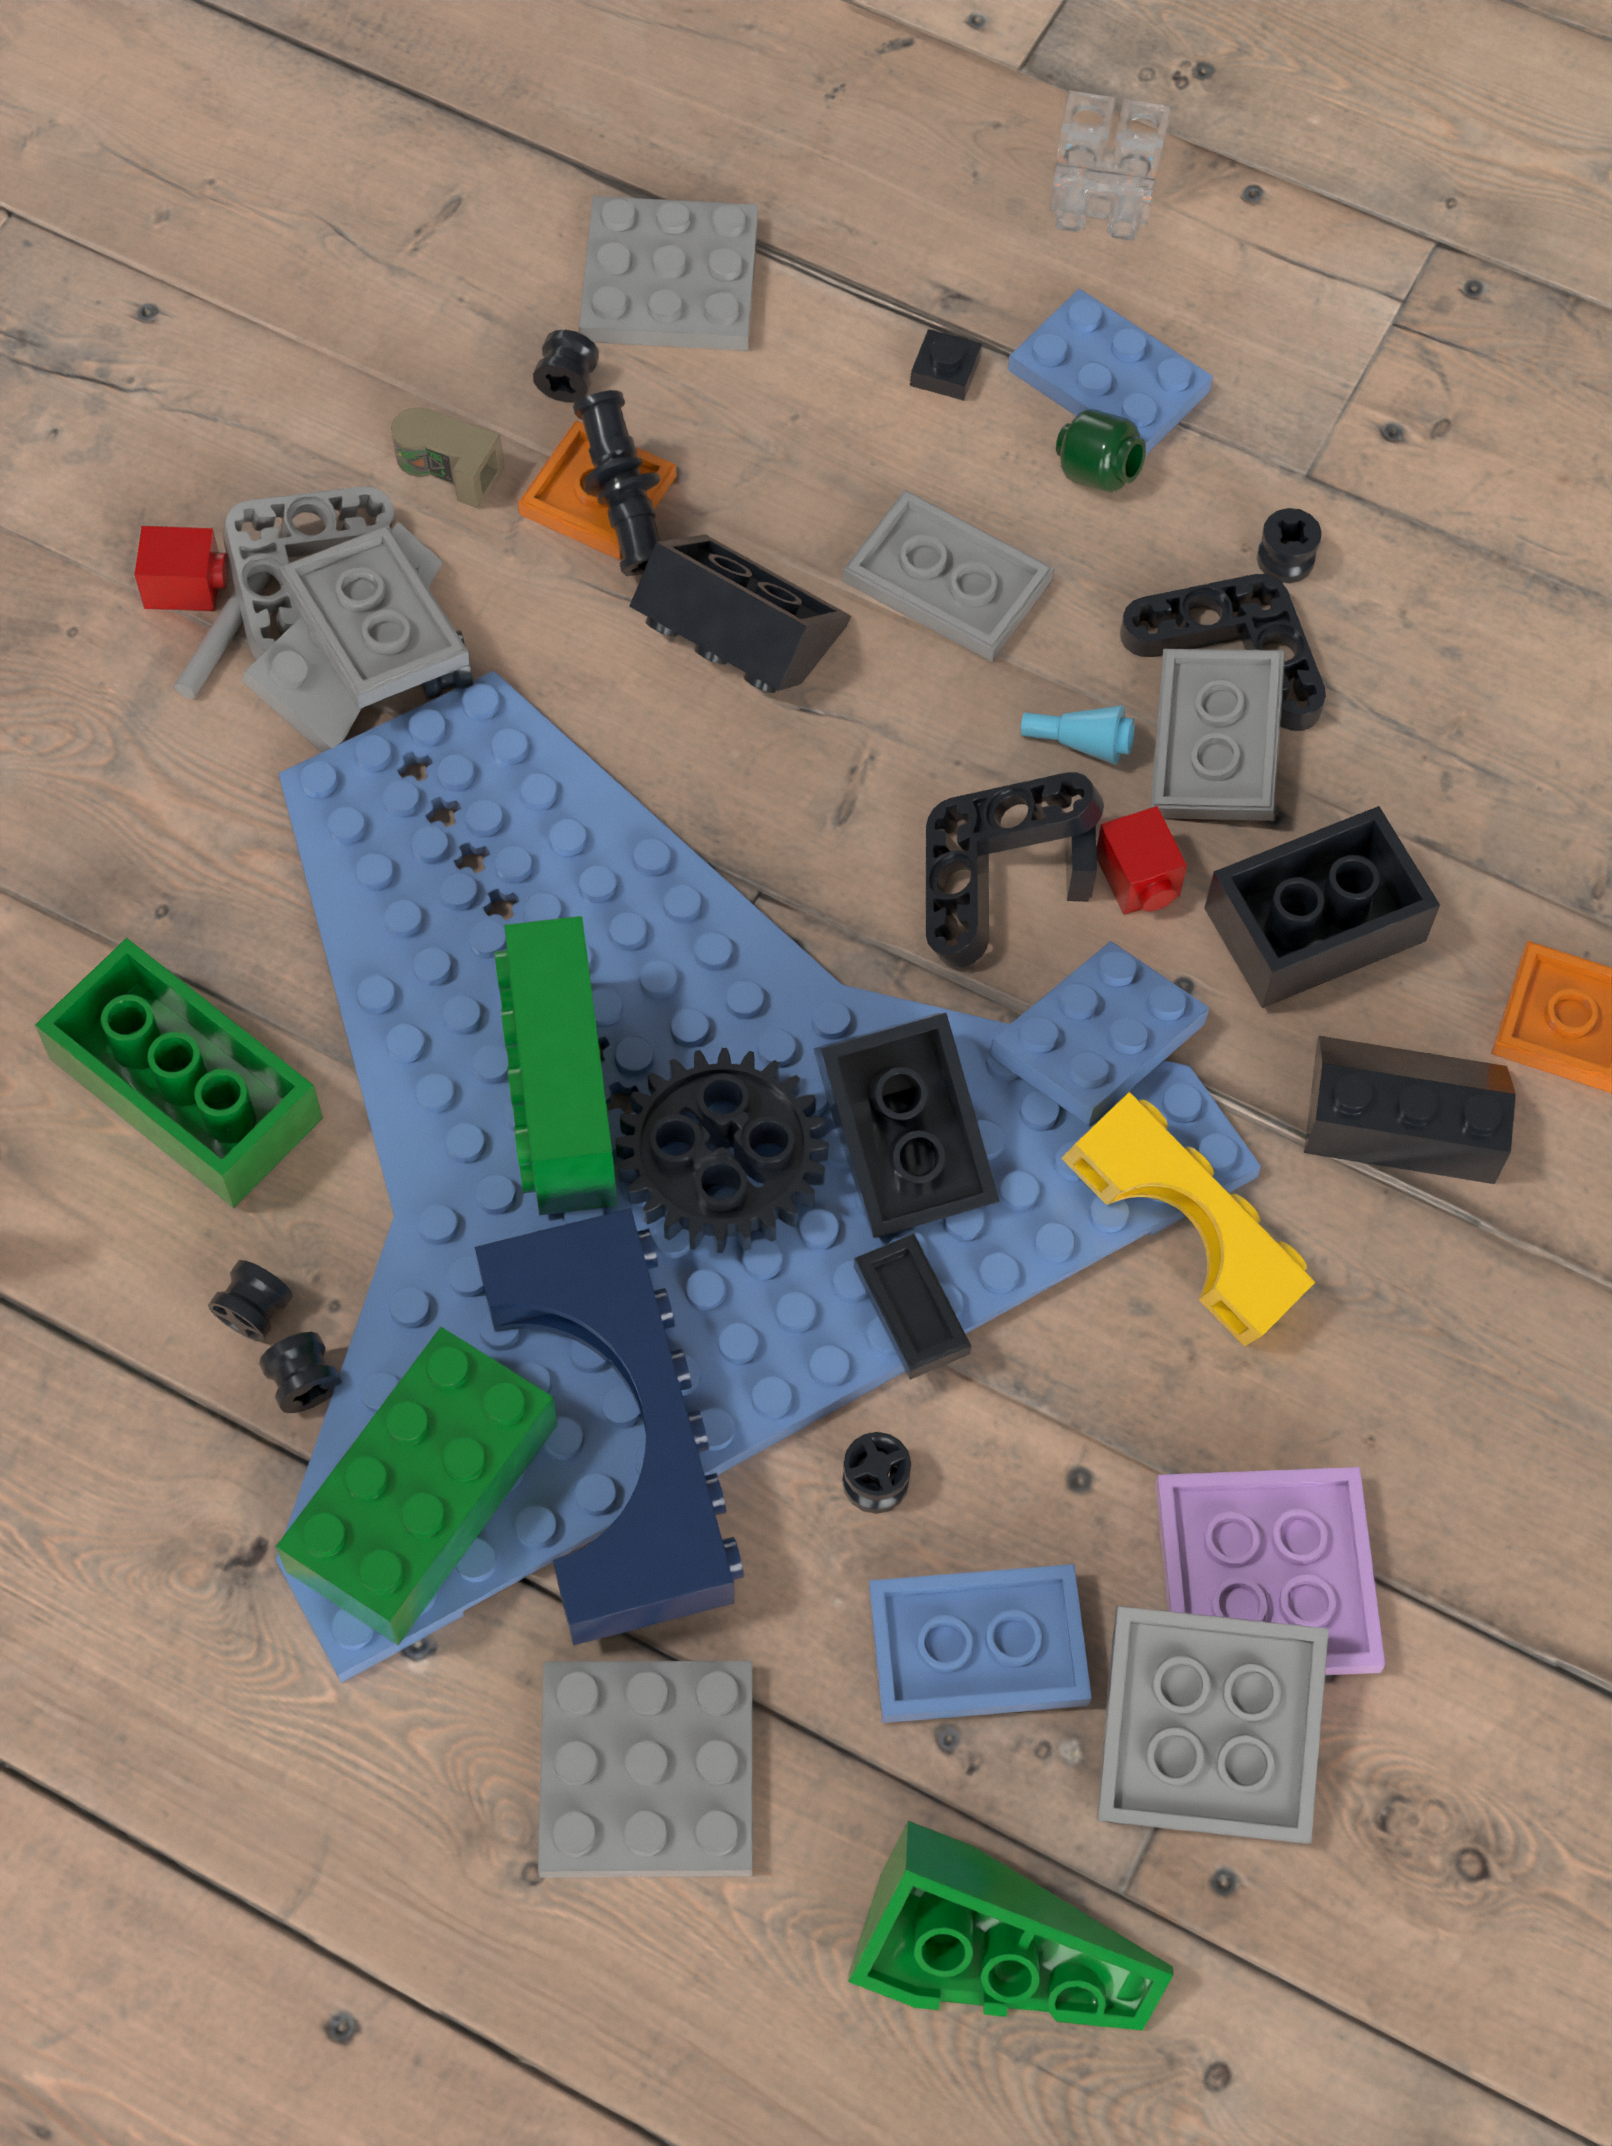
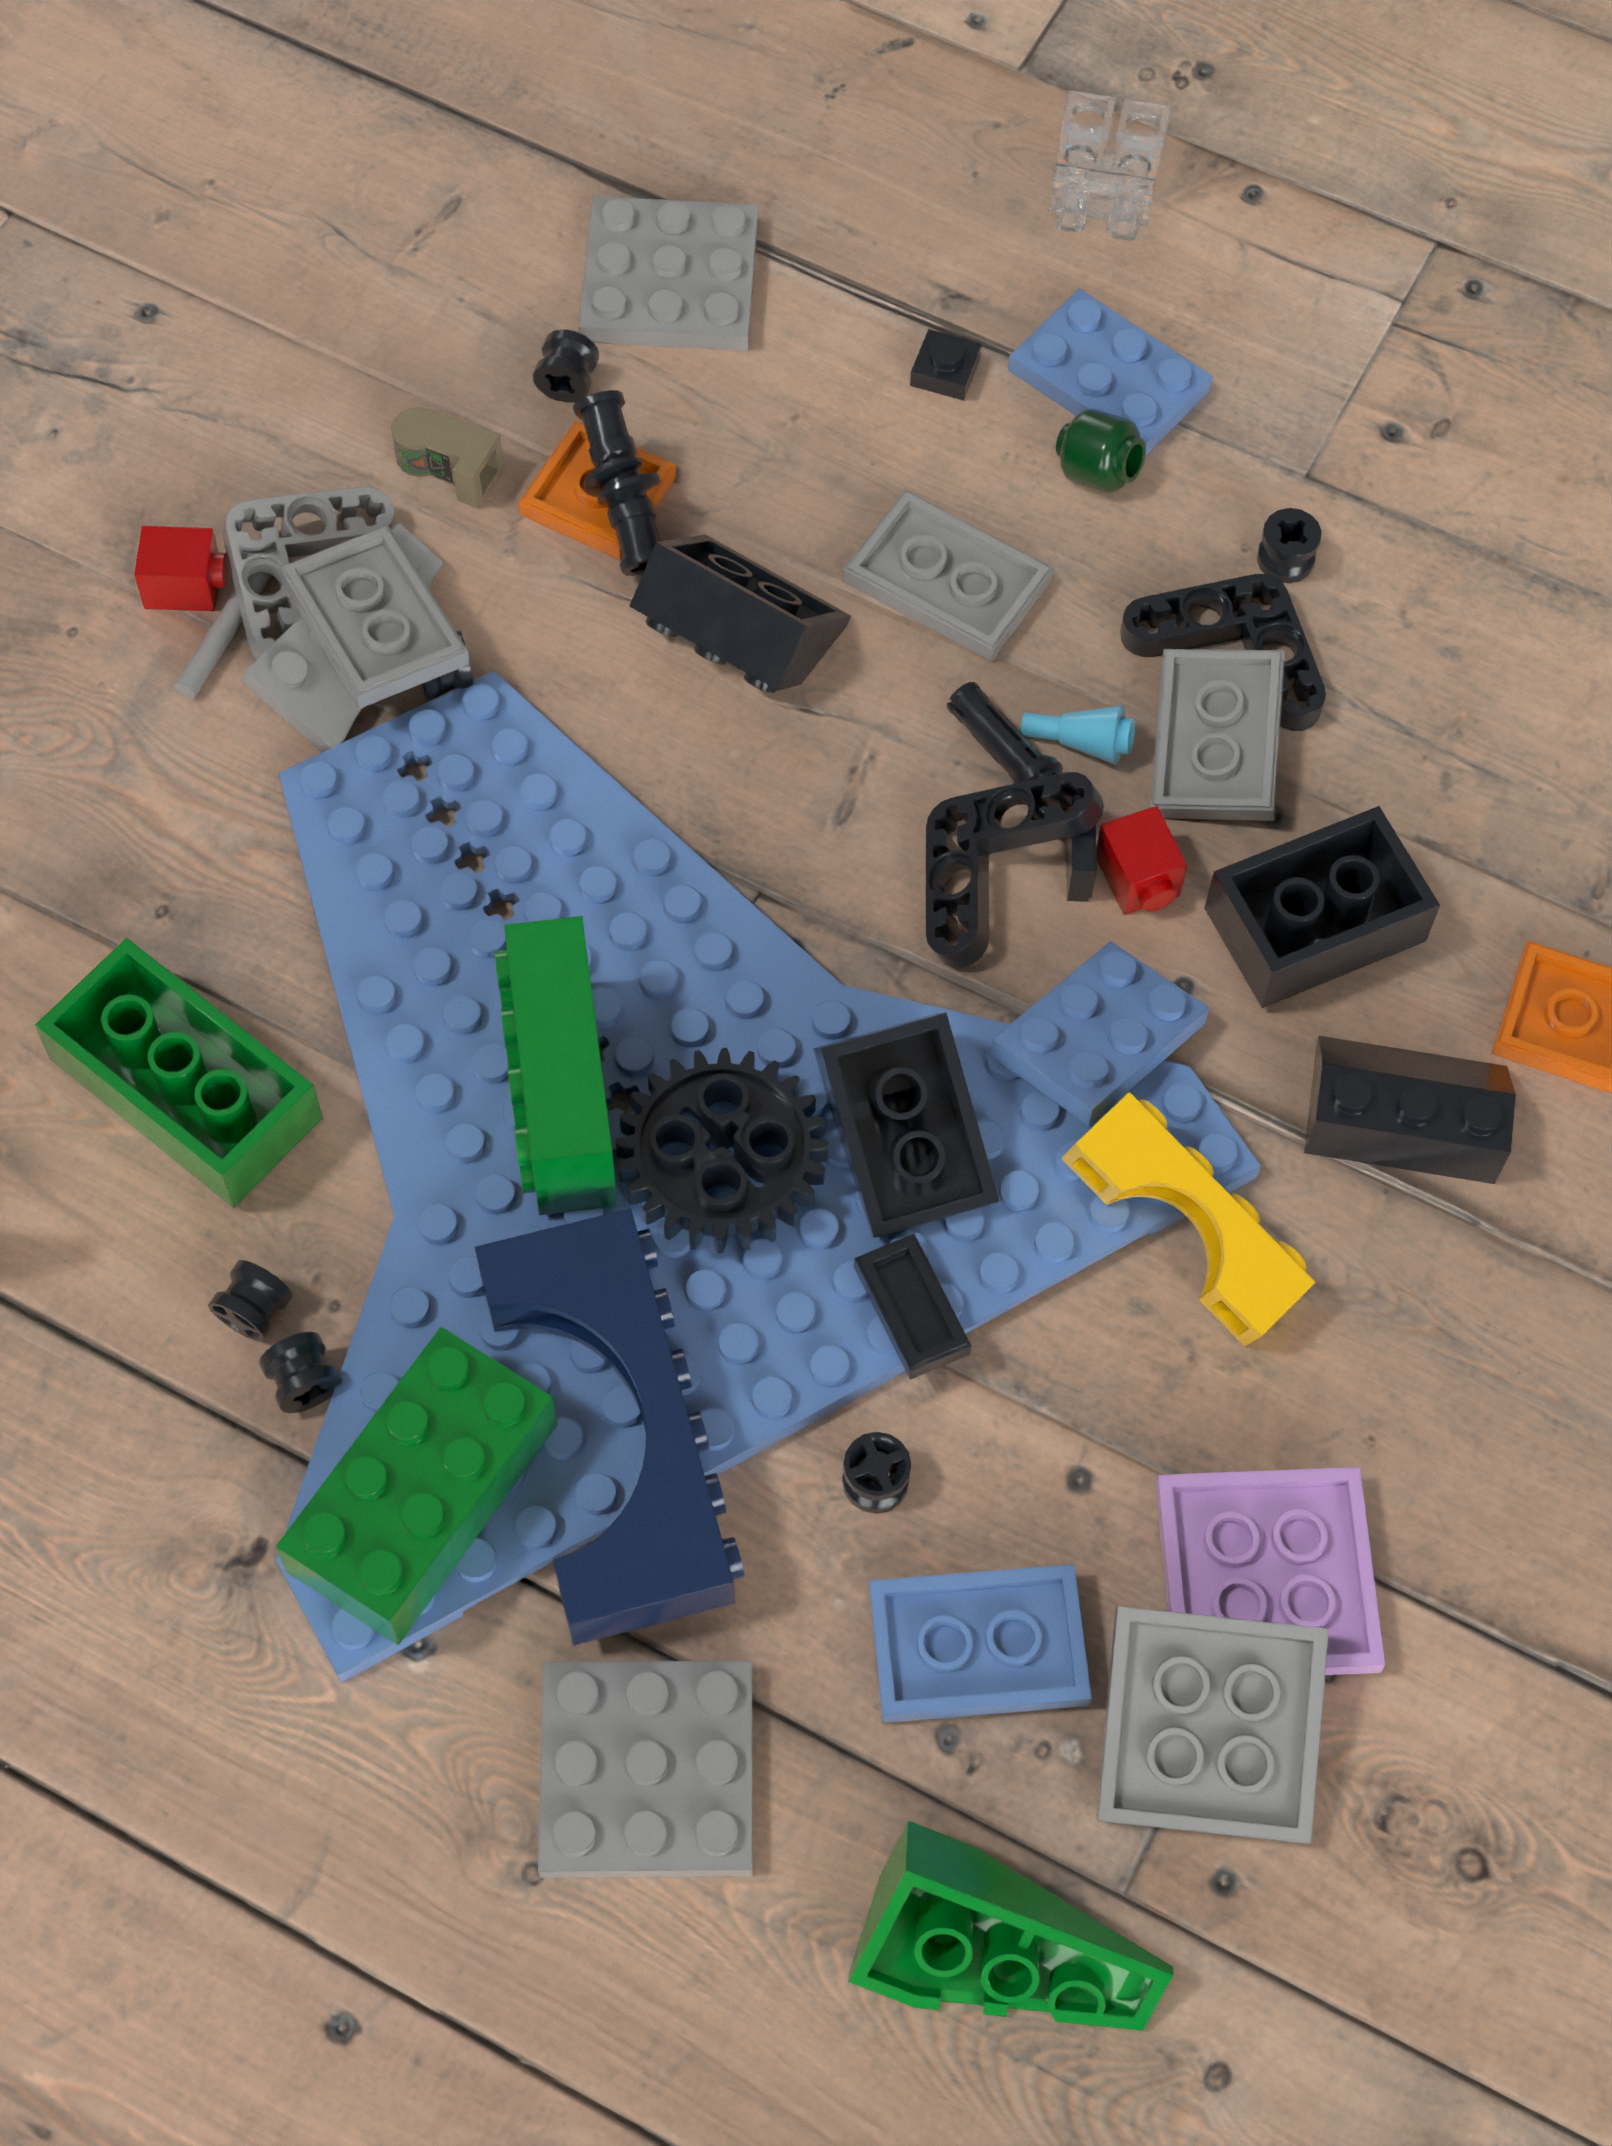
(1001, 737): none -> black pin

